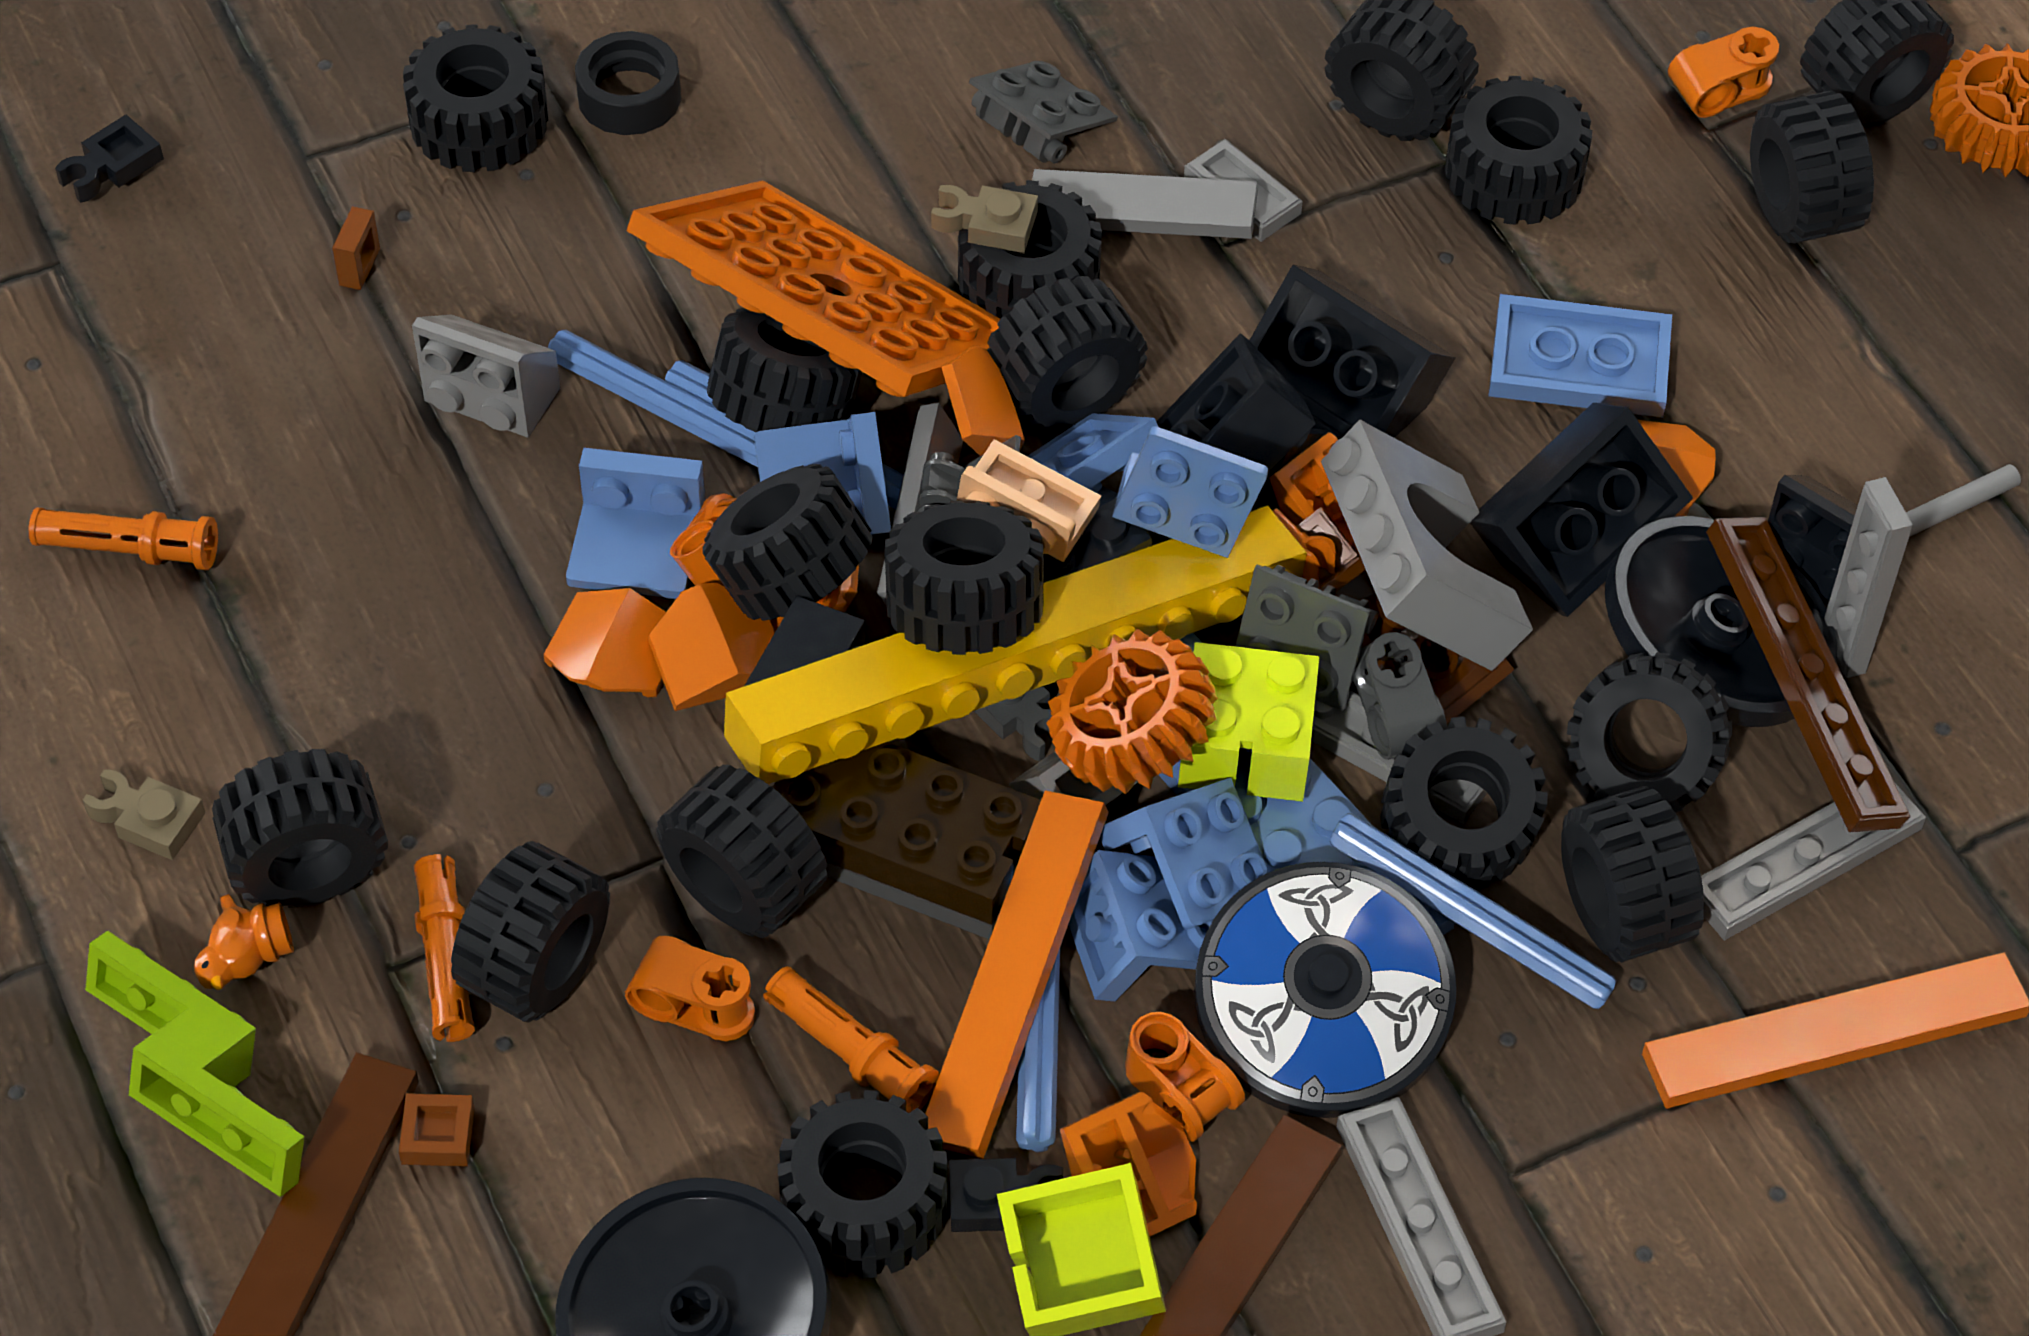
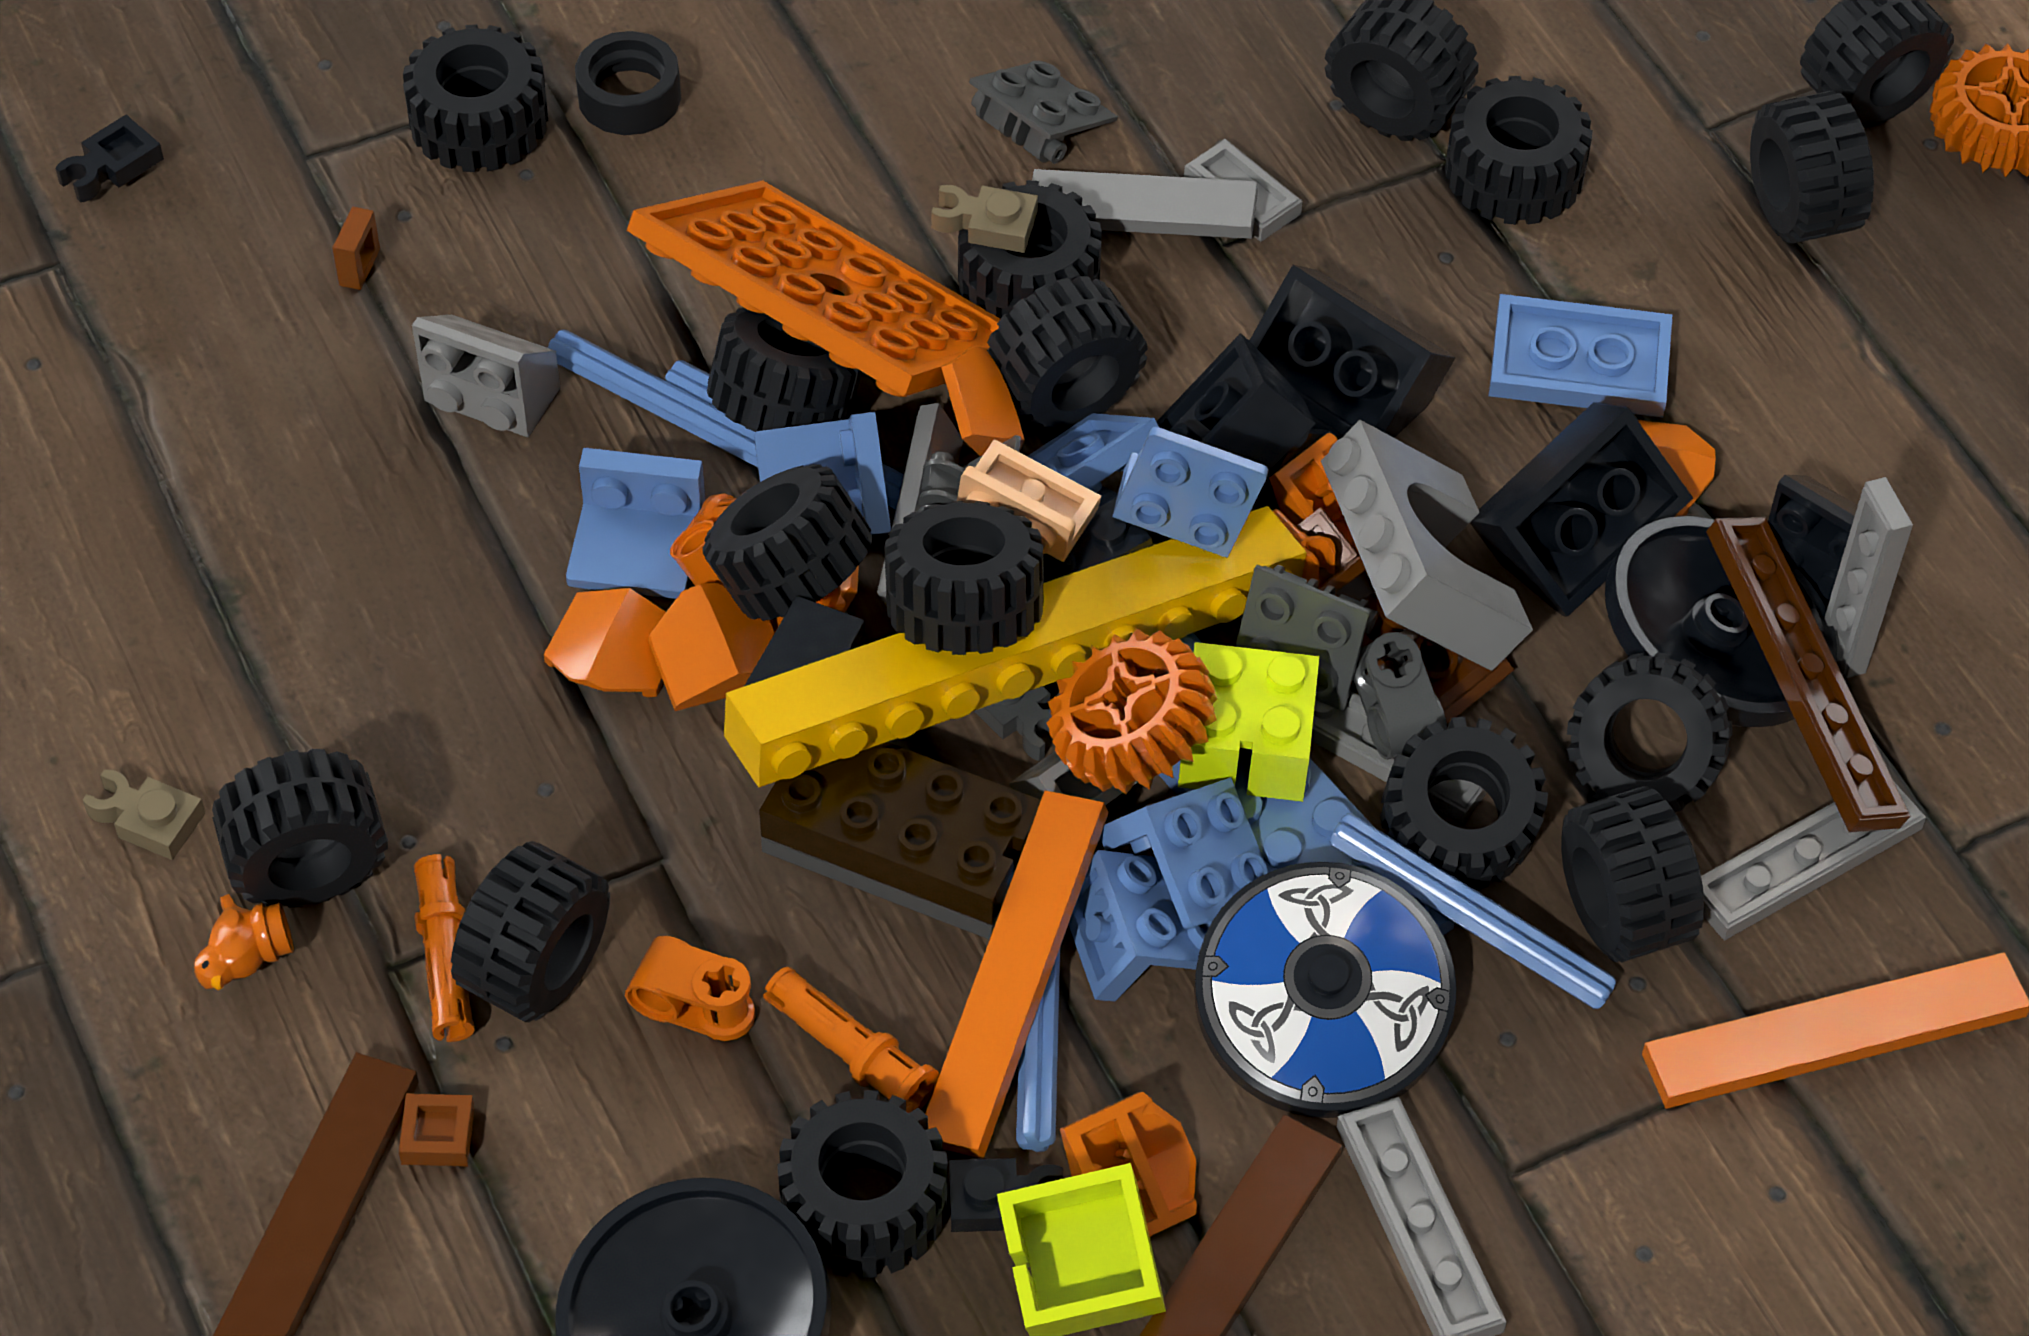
(156, 540): orange pin -> none
(194, 1063): lime bracket -> none
(742, 850): black tyre -> none
(1188, 1082): orange piece -> none
(1721, 75): orange piece -> none
(1963, 498): light grey bar -> none

